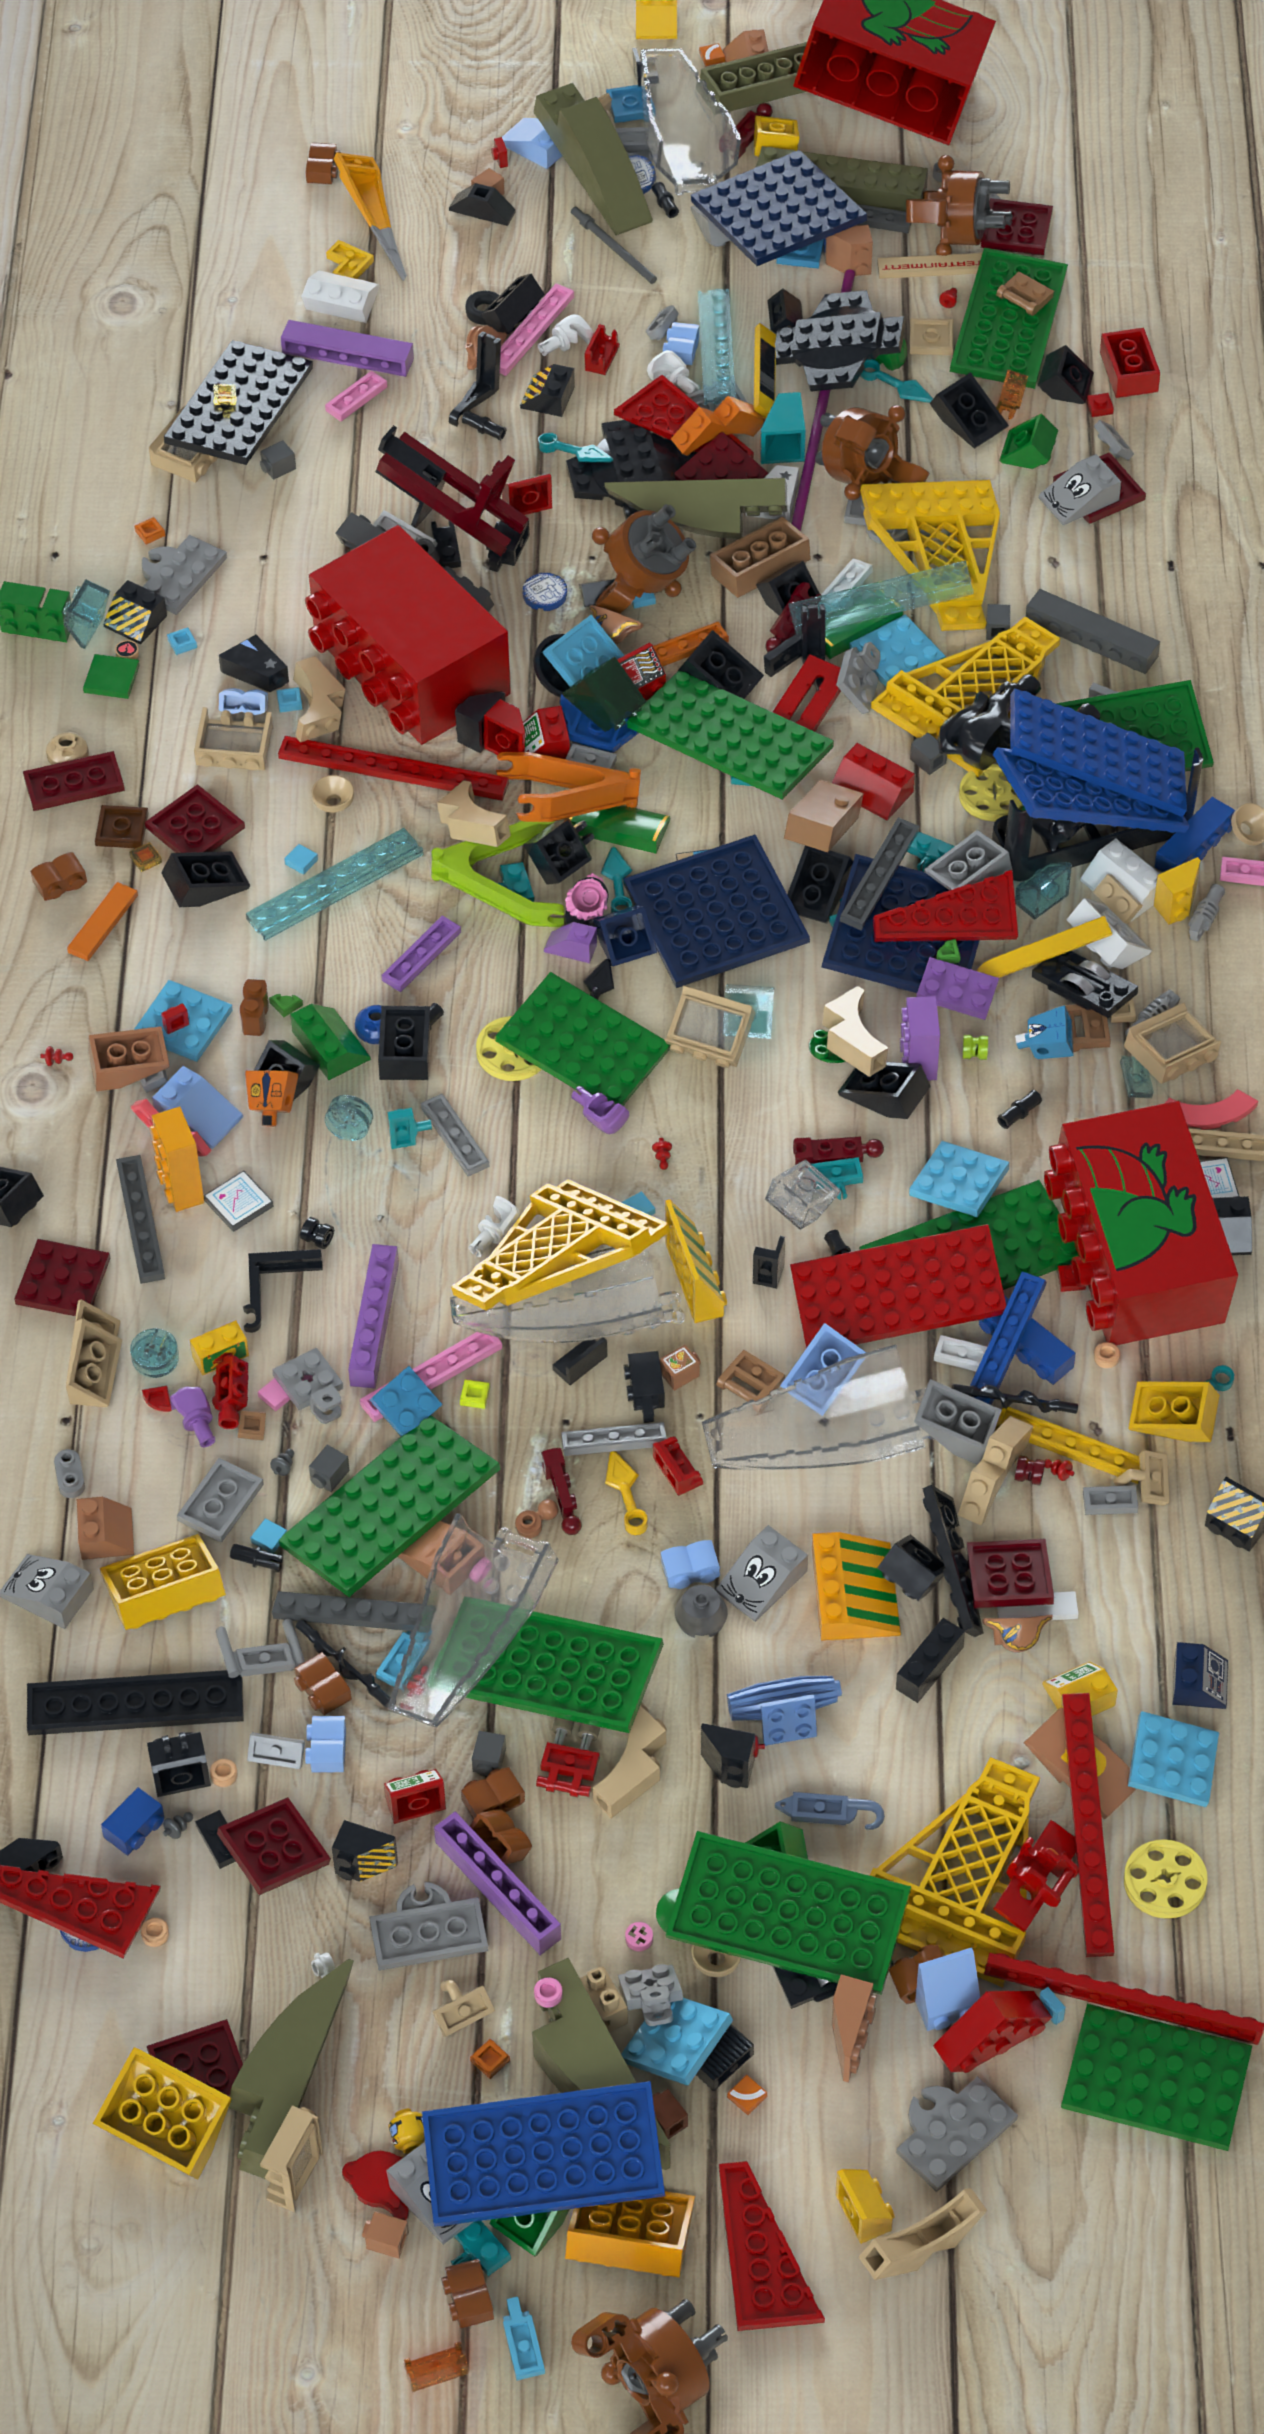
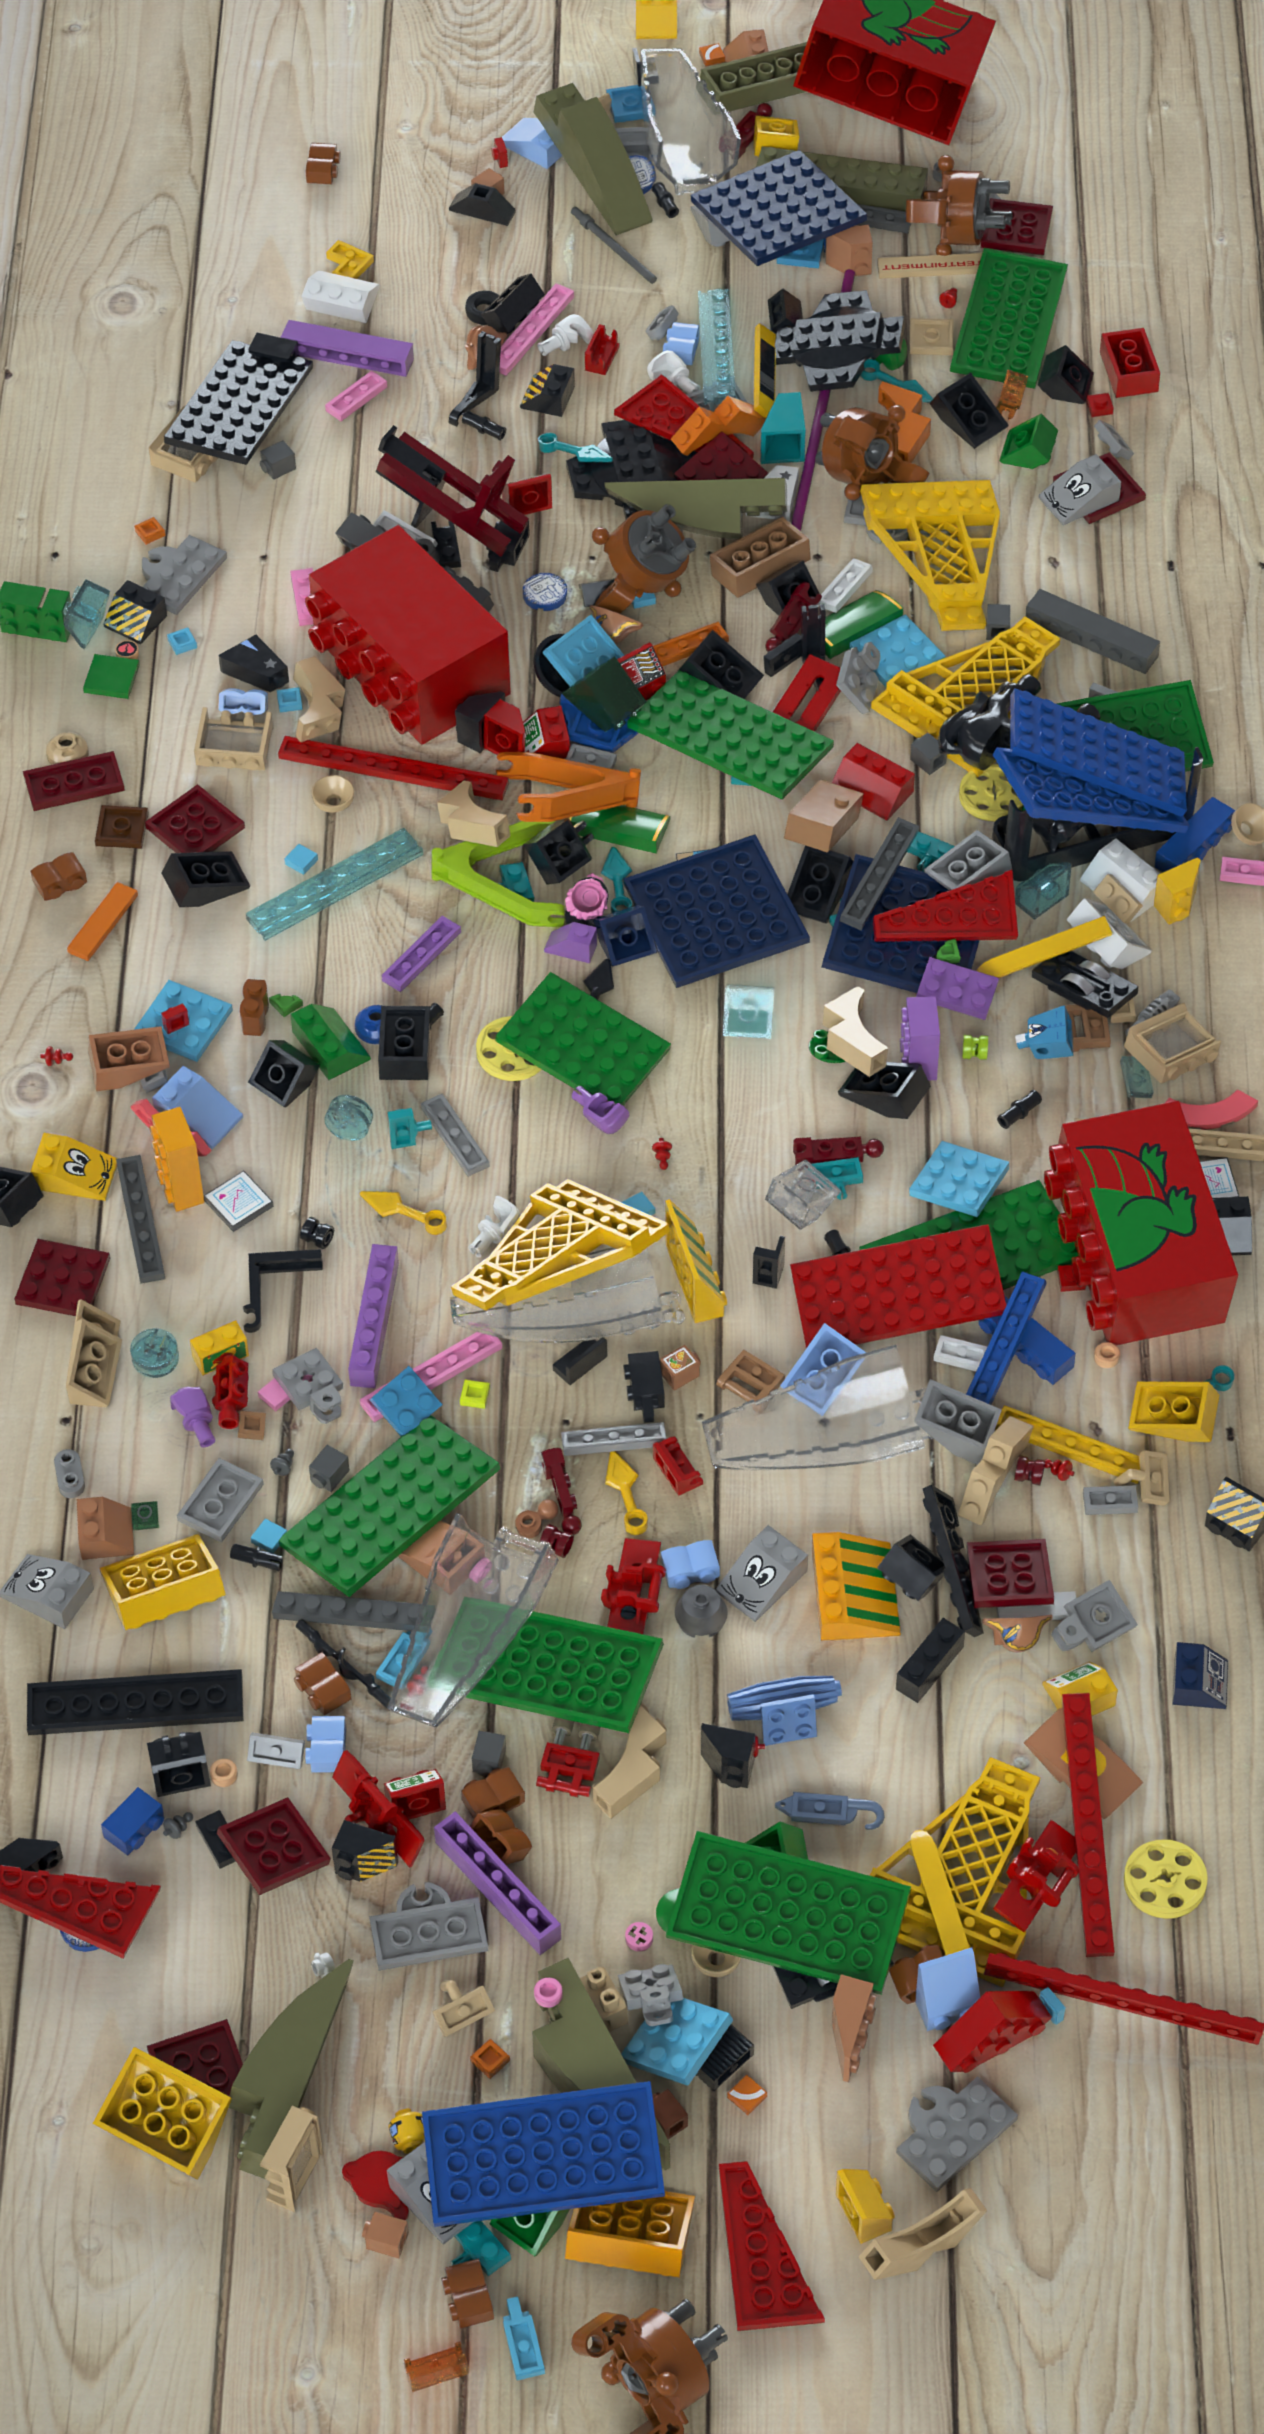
(72, 1168): none -> yellow slope
(145, 857): clear yellow tile -> none
(145, 1515): none -> clear green tile
(154, 1932): light nougat tile -> none
(157, 1398): red tile -> none
(224, 394): clear yellow tile -> none
(262, 1658): light grey plate -> none
(270, 1093): orange torso -> none
(273, 347): none -> black panel
(301, 590): none -> bright pink plate
(365, 186): light orange plate -> none
(375, 1809): none -> red piece
(390, 1203): none -> yellow piece
(560, 1541): none -> dark red wheel
(624, 1588): none -> red piece
(710, 1027): window -> none
(889, 596): clear light blue plate -> none
(914, 427): none -> orange arch
(938, 1893): none -> yellow piece
(1023, 1397): black piece -> none
(1025, 293): medium nougat plate -> none
(1083, 1625): none -> light grey plate
(1157, 2077): green plate -> none
(1173, 1759): medium azure plate -> none
(1205, 912): light grey hinge -> none

